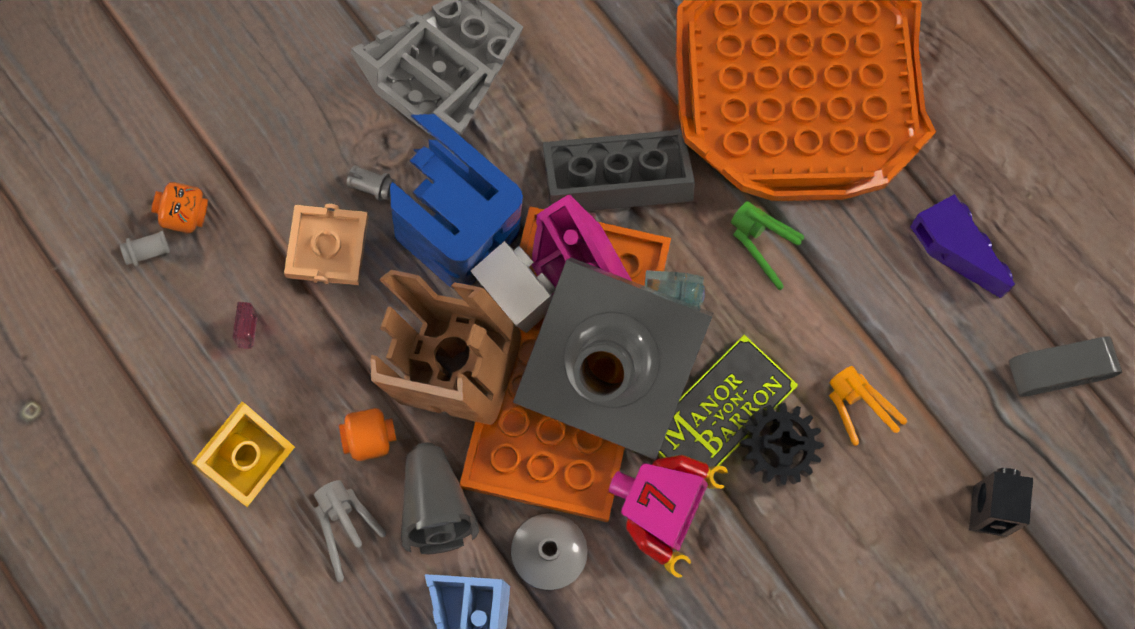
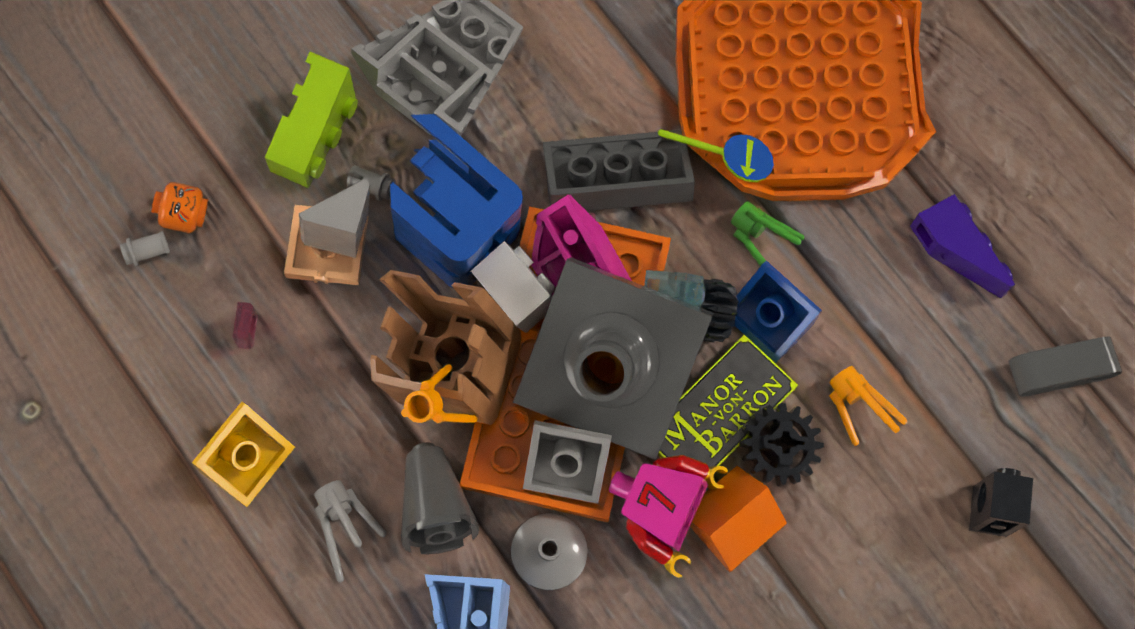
(313, 123): none -> lime wedge
(337, 221): none -> light grey slope
(367, 434): orange head -> none
(428, 405): none -> light orange plant
(566, 461): none -> light grey slope
(722, 301): none -> black gear
(737, 518): none -> orange slope
(742, 154): none -> blue piece
(774, 312): none -> blue slope

